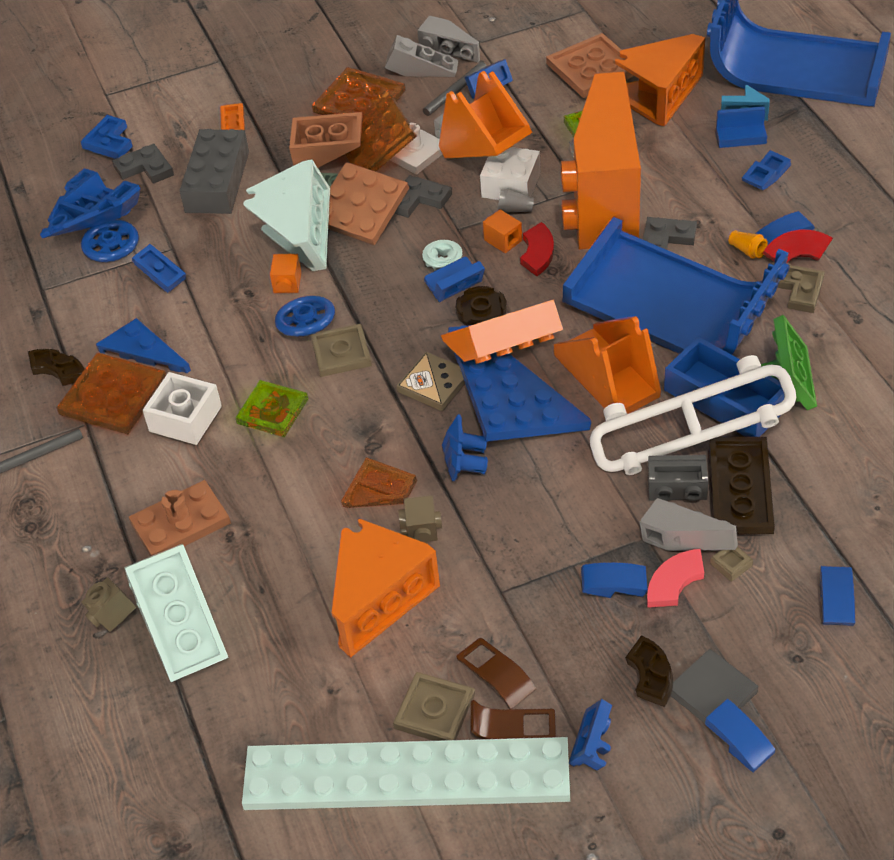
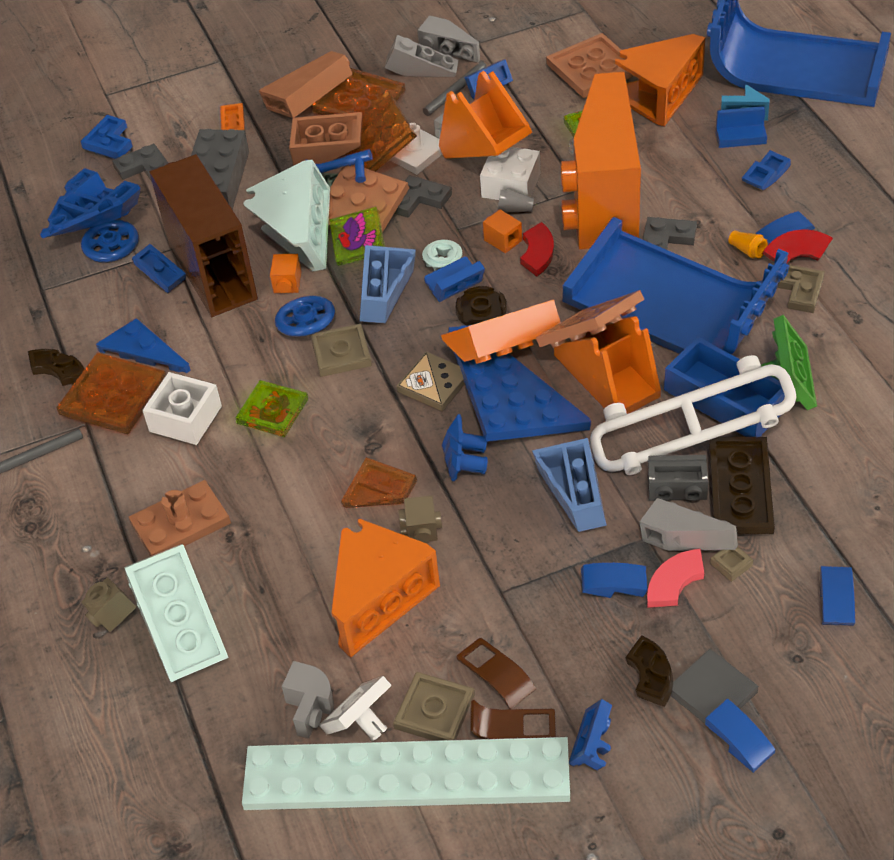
(204, 235): none -> reddish brown brick
(306, 85): none -> nougat slope
(311, 692): none -> light grey brick
(353, 159): none -> blue piece
(353, 232): none -> clear neon green tile
(357, 709): none -> white tile
(384, 279): none -> medium blue wedge
(573, 481): none -> medium blue wedge
(590, 319): none -> nougat plate

